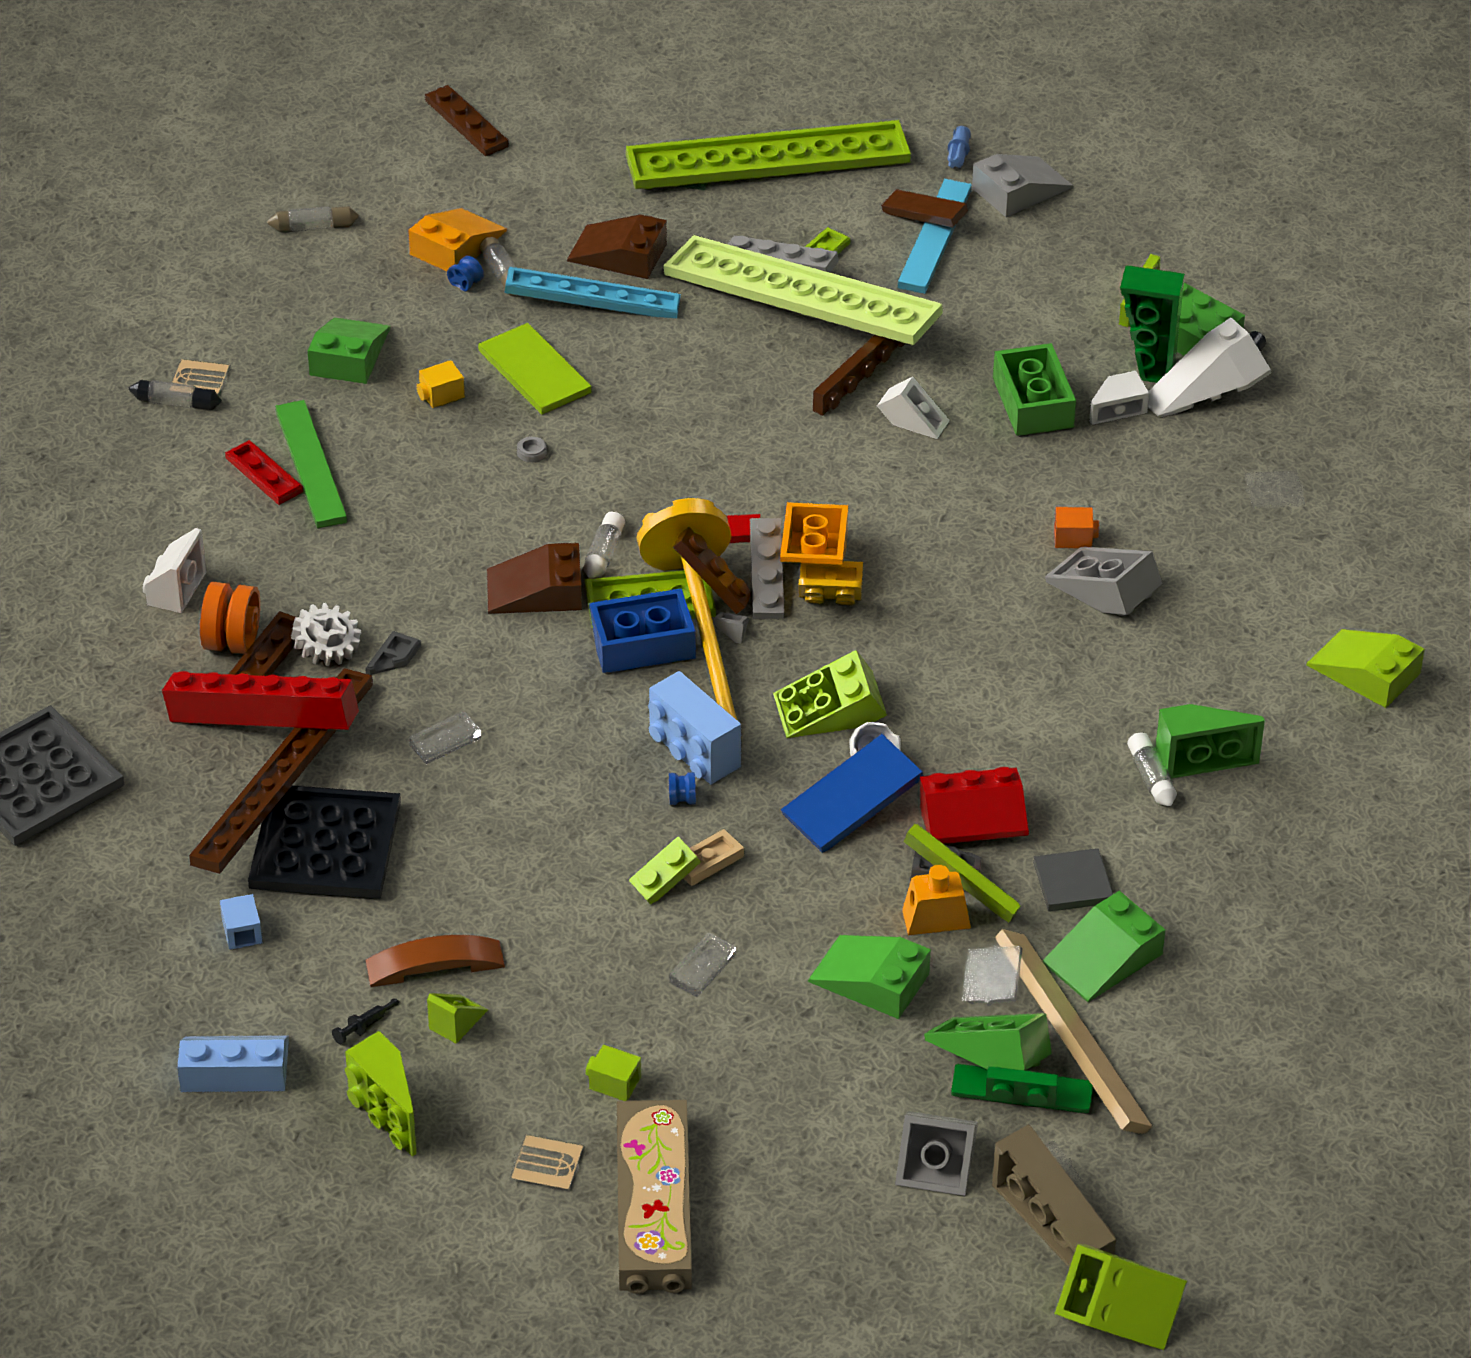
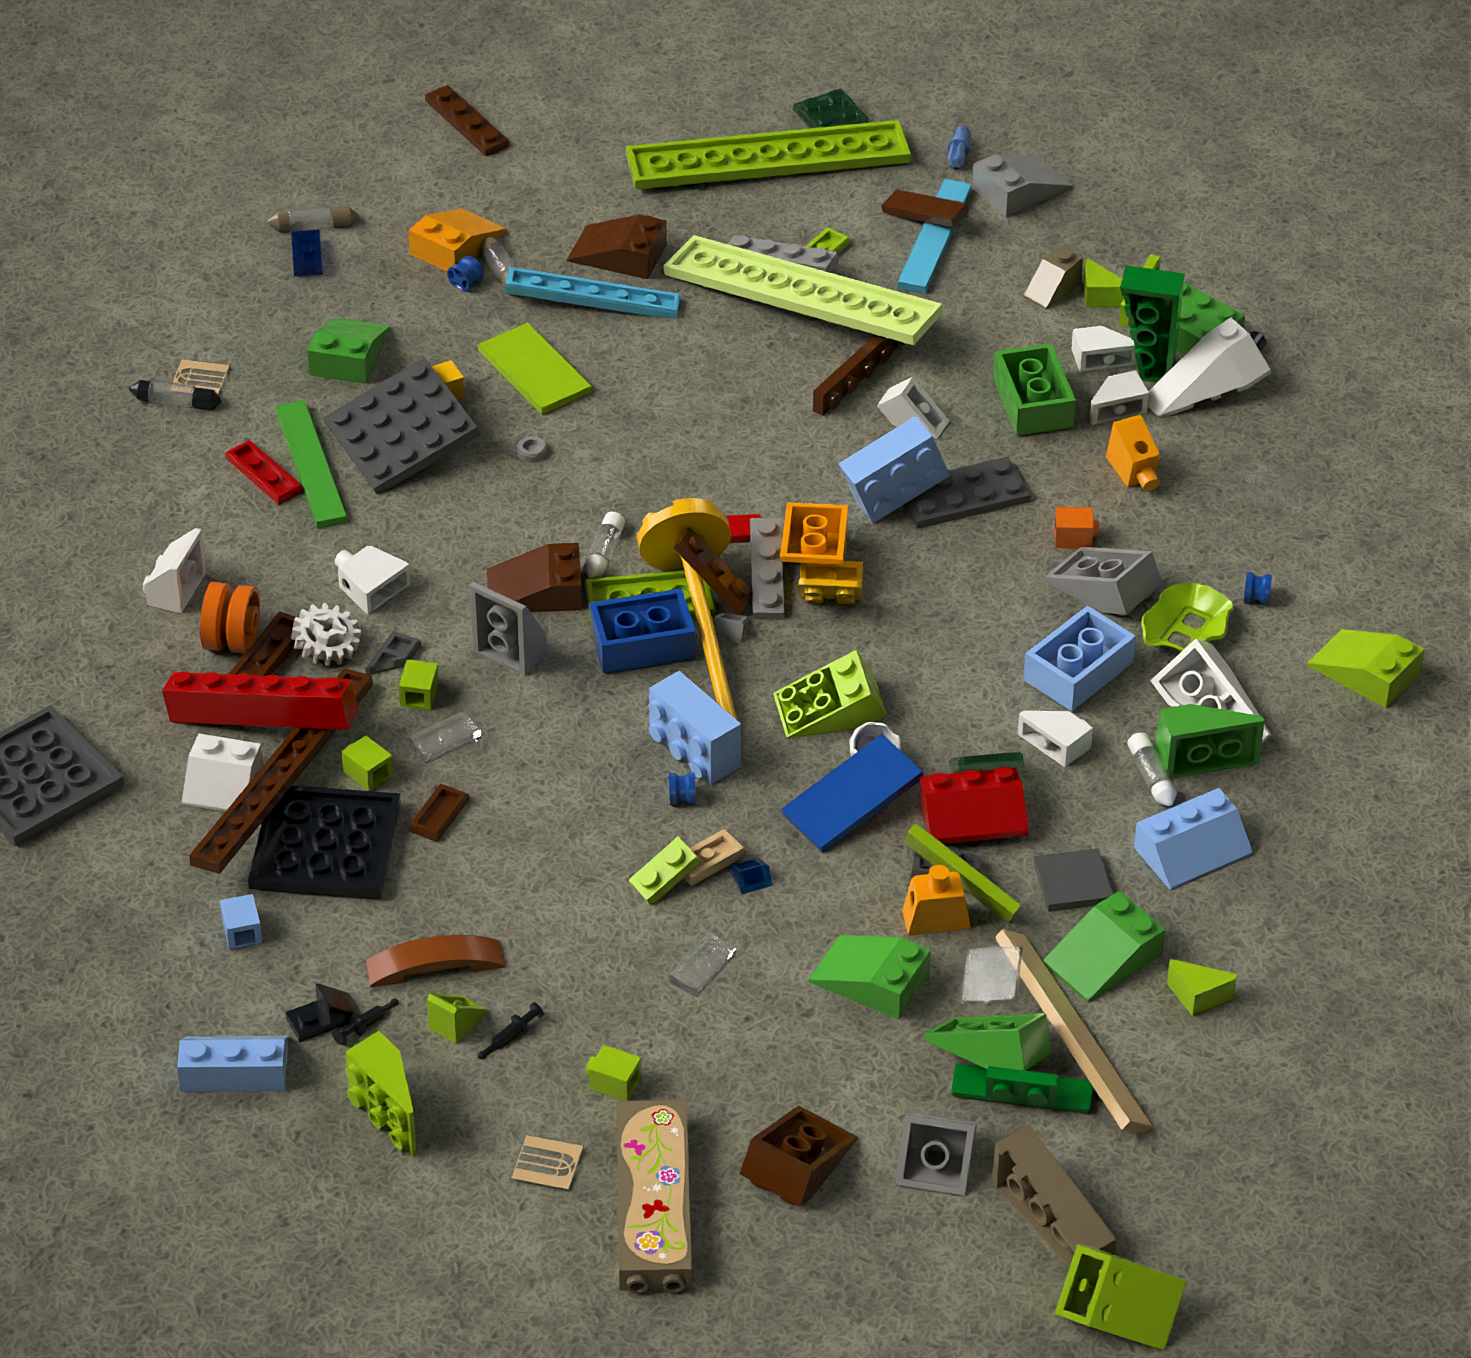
(219, 771): none -> white slope
(306, 253): none -> clear blue plate
(323, 1015): none -> black slope
(367, 763): none -> lime brick
(371, 576): none -> white torso
(401, 426): none -> dark grey plate
(418, 684): none -> lime brick
(438, 812): none -> reddish brown tile
(505, 630): none -> light grey slope
(518, 1025): none -> black piece
(751, 875): none -> clear blue slope
(796, 1155): none -> reddish brown slope
(829, 110): none -> clear green plate
(894, 469): none -> light blue brick
(969, 492): none -> dark grey plate
(986, 761): none -> clear green tile
(1055, 277): none -> dark tan slope
(1056, 734): none -> white slope
(1079, 658): none -> light blue brick
(1101, 286): none -> lime slope
(1101, 349): none -> white slope
(1134, 453): none -> light orange torso
(1175, 605): none -> lime piece
(1192, 839): none -> light blue slope
(1200, 986): none -> lime slope
(1203, 679): none -> white wedge
(1257, 588): none -> blue wheel

